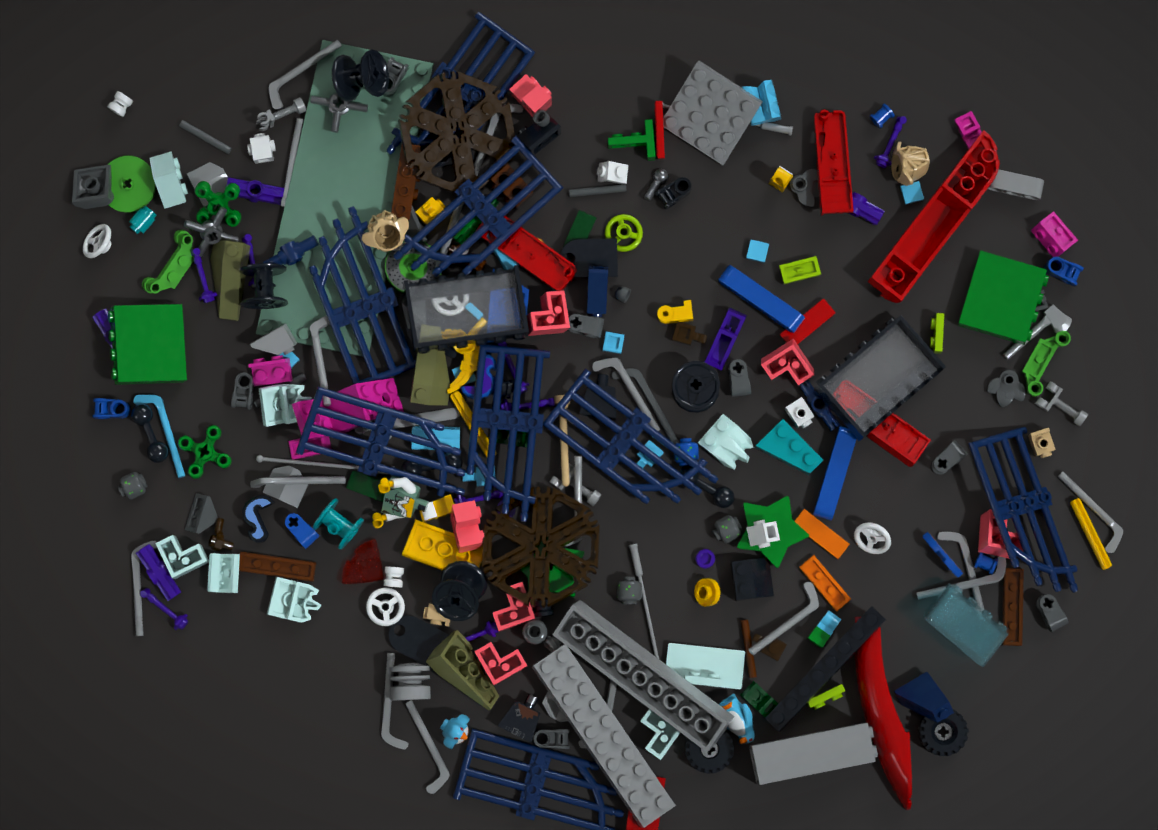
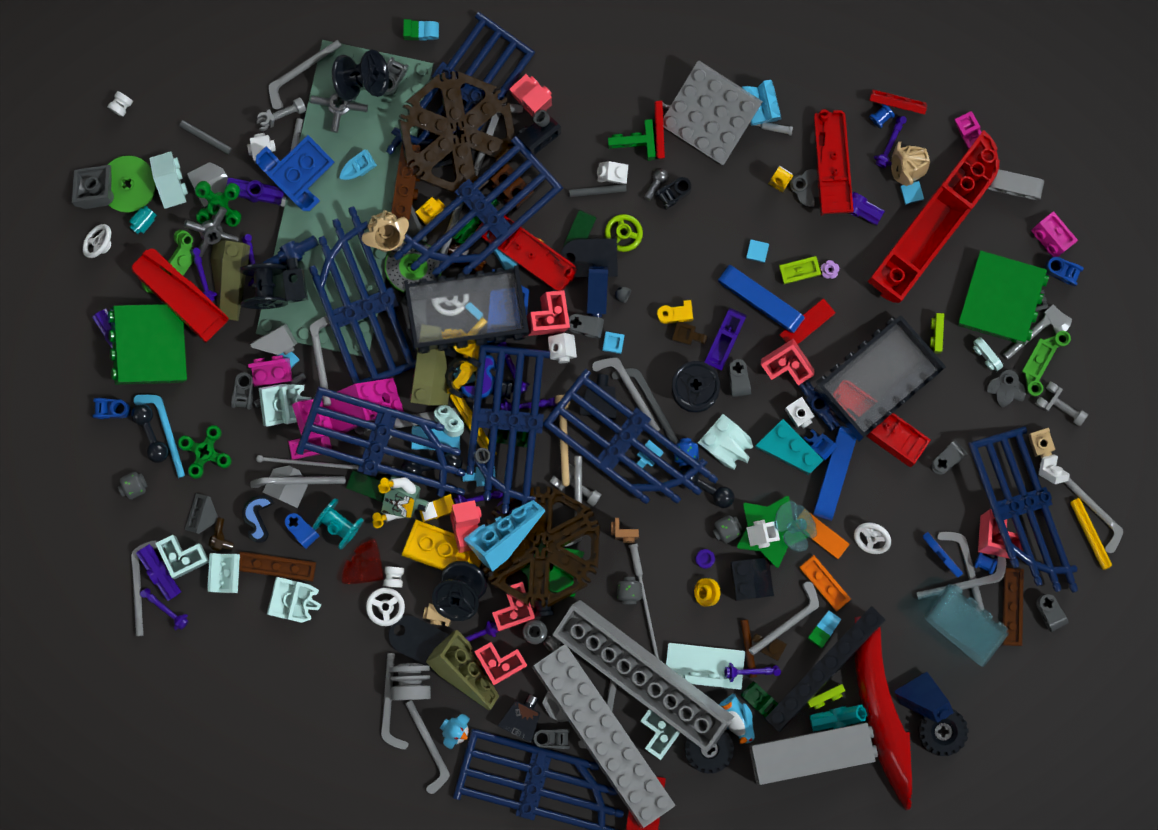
(179, 295): none -> red piece
(294, 291): none -> black torso
(297, 171): none -> blue piece
(358, 166): none -> medium azure plate
(420, 30): none -> leg
(447, 416): none -> light aqua plate
(452, 368): none -> black piece
(485, 455): none -> dark grey hinge
(499, 540): none -> medium azure wedge
(562, 347): none -> white brick
(626, 535): none -> medium nougat bracket
(731, 671): none -> dark purple piece
(796, 521): none -> clear light blue piece
(821, 444): none -> blue plate
(829, 274): none -> lavender plate
(838, 717): none -> teal piece
(898, 101): none -> red tile
(983, 349): none -> light aqua plate
(1052, 472): none -> white bracket

